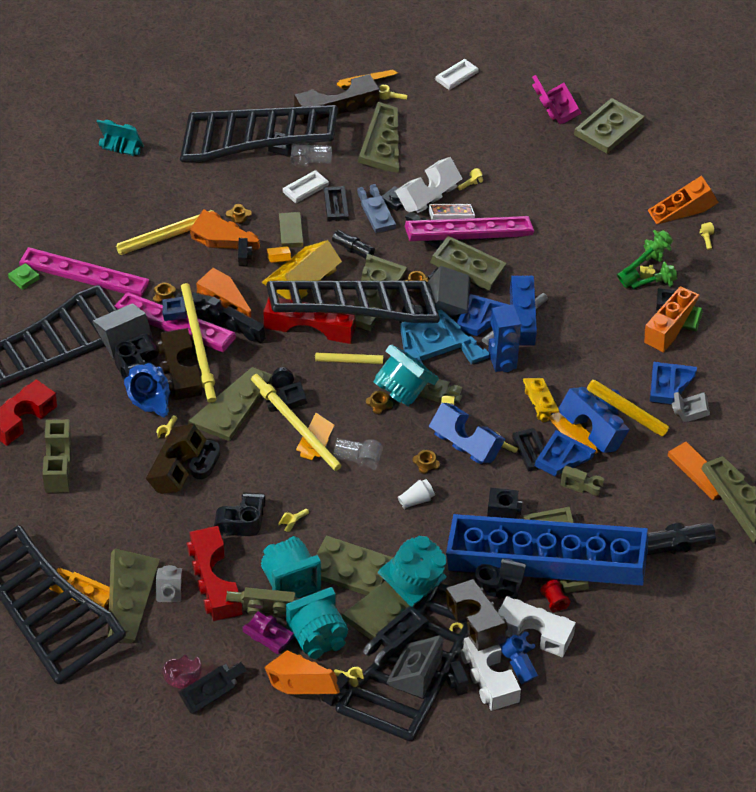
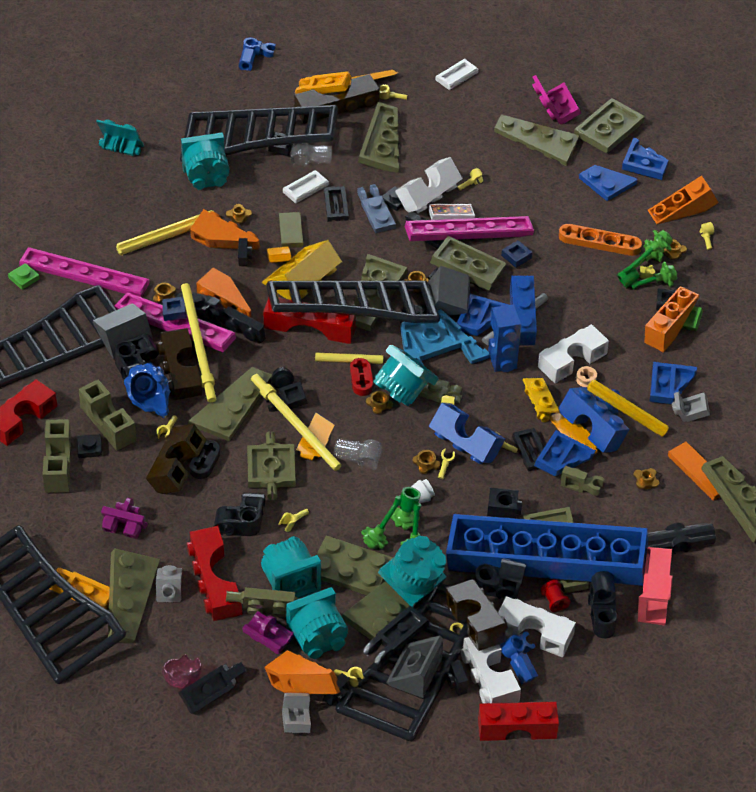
(89, 446): none -> black plate
(113, 424): none -> olive arch
(124, 515): none -> magenta hips
(205, 160): none -> teal piece
(251, 48): none -> blue bar
(271, 465): none -> olive plate
(296, 713): none -> light grey bracket
(325, 83): none -> light orange hinge
(352, 244): black pin -> none
(356, 377): none -> red beam
(404, 517): none -> plant
(445, 463): none -> light yellow hand
(499, 719): none -> red arch
(516, 254): none -> dark blue plate
(547, 140): none -> olive wing
(581, 380): none -> light nougat bush
(585, 343): none -> white arch
(600, 238): none -> orange beam
(603, 604): none -> black piece
(606, 182): none -> blue wing
(644, 161): none -> blue wing
(644, 483): none -> pearl gold plate
(656, 586): none -> coral piece
(677, 250): none -> pearl gold plate

